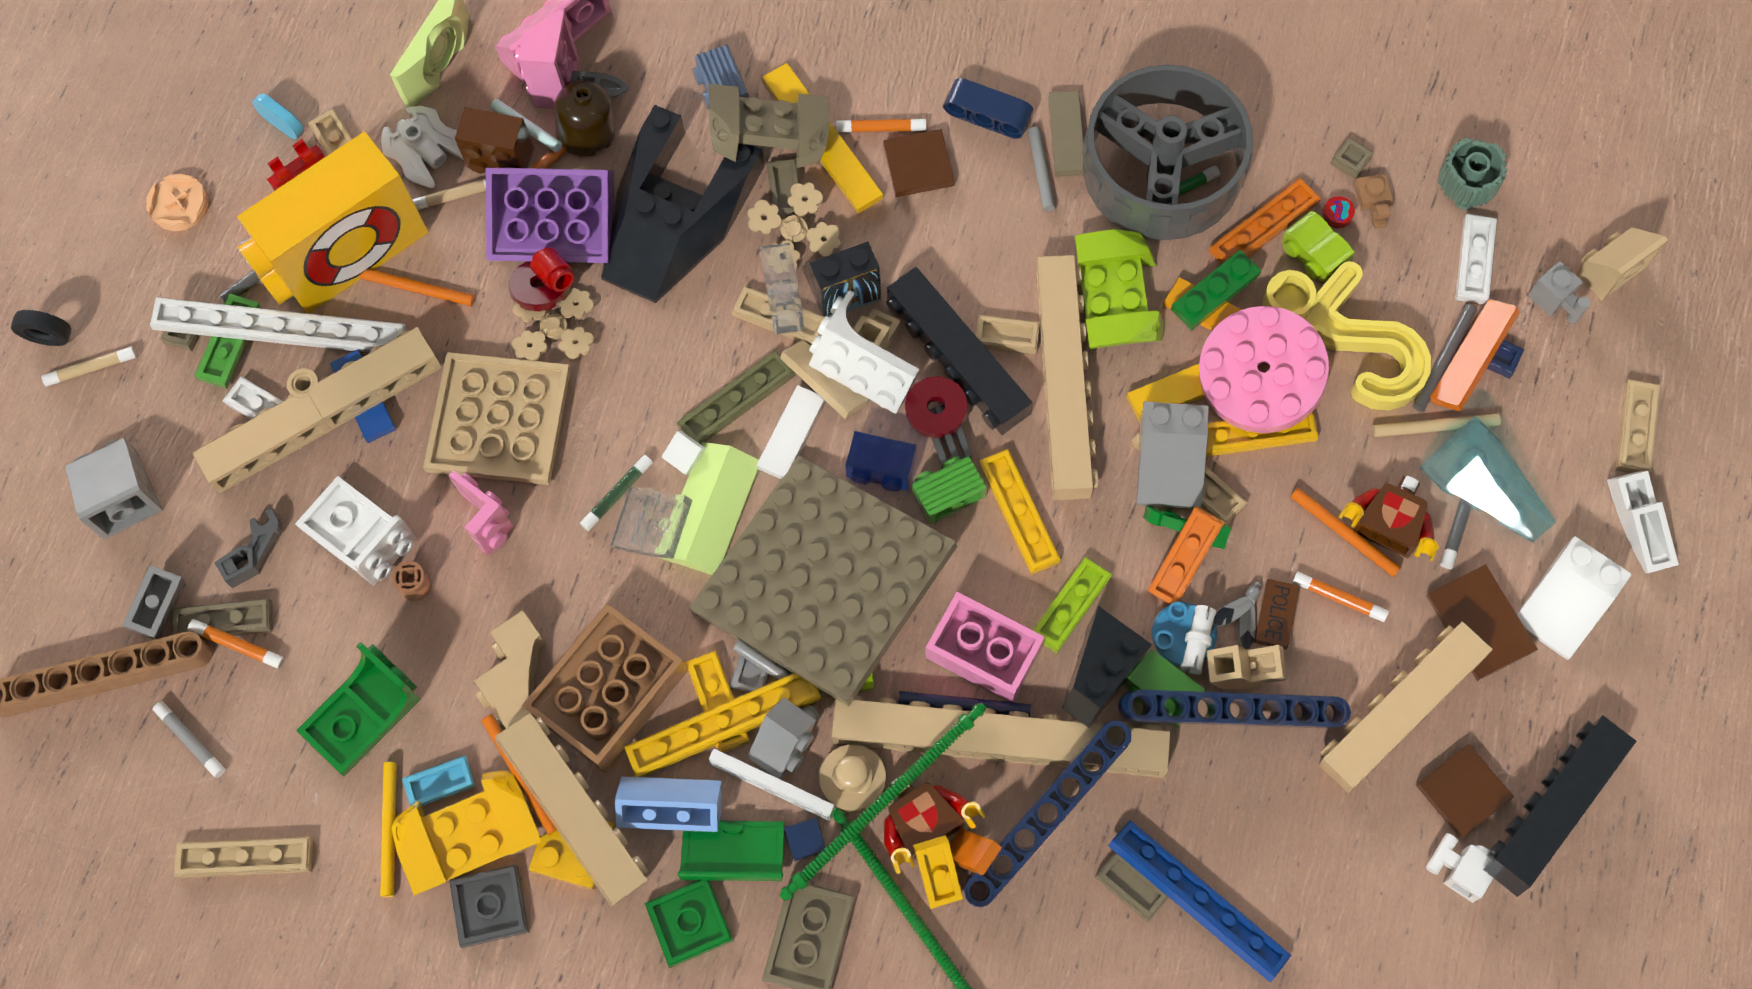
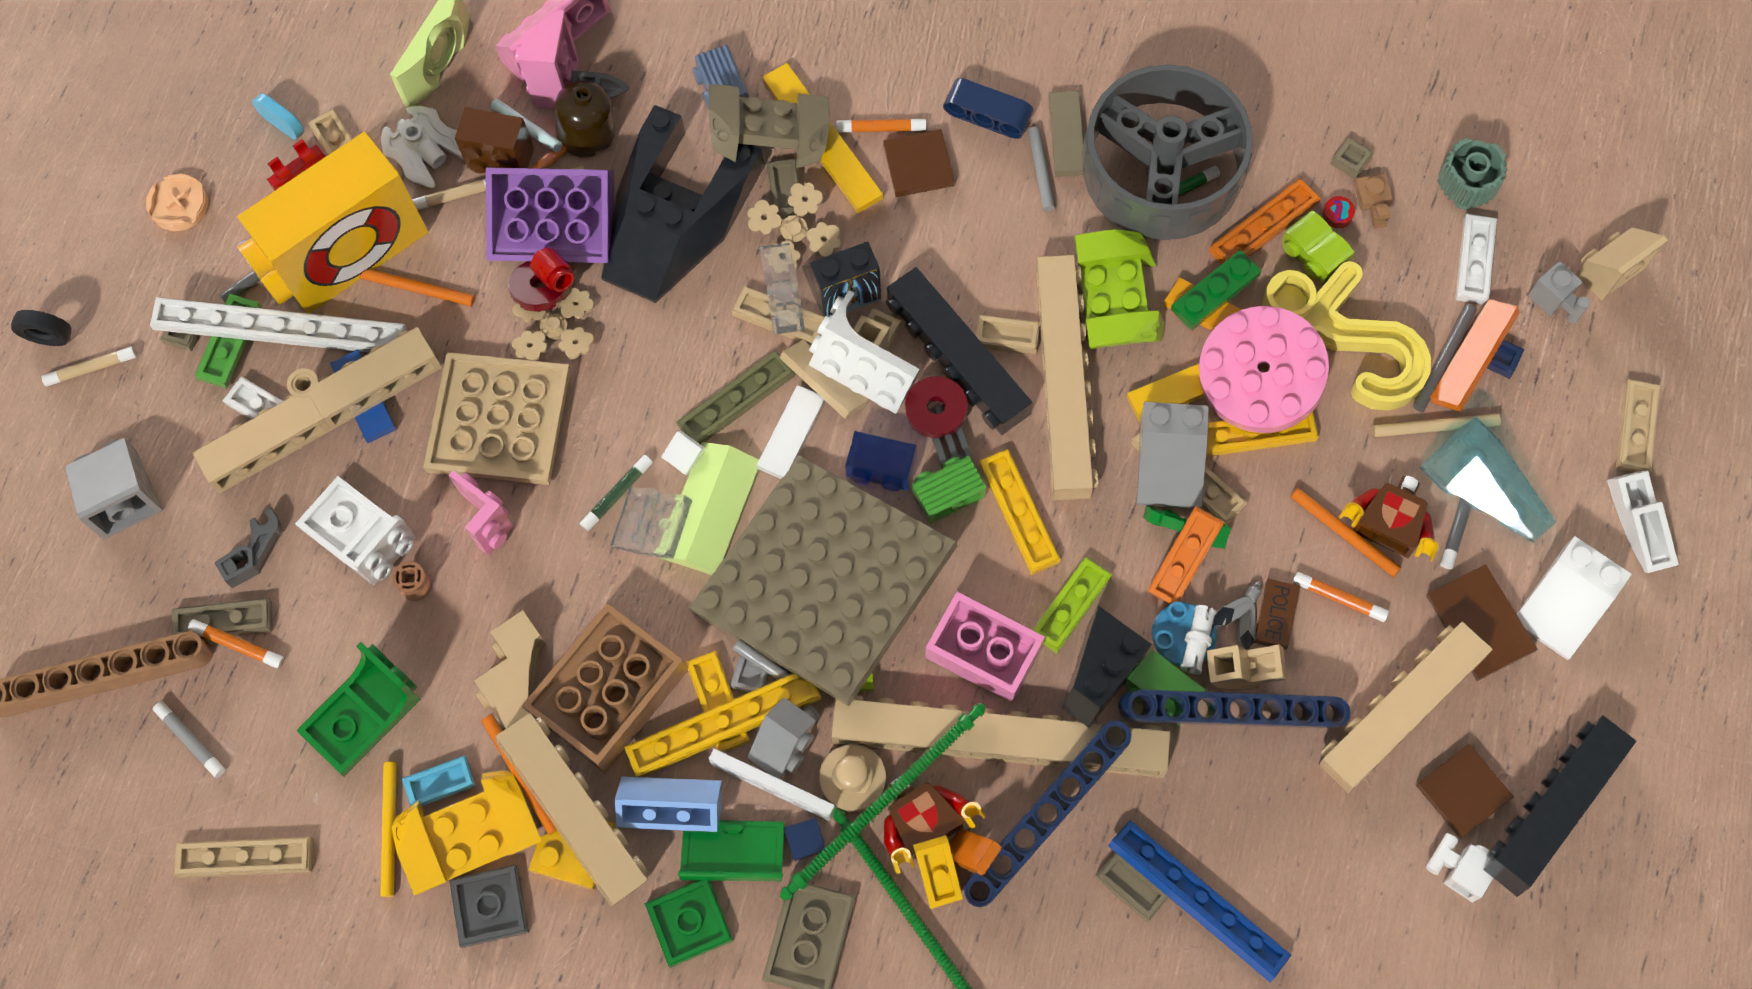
(153, 603): light grey brick -> none
(938, 701): dark blue bar -> none

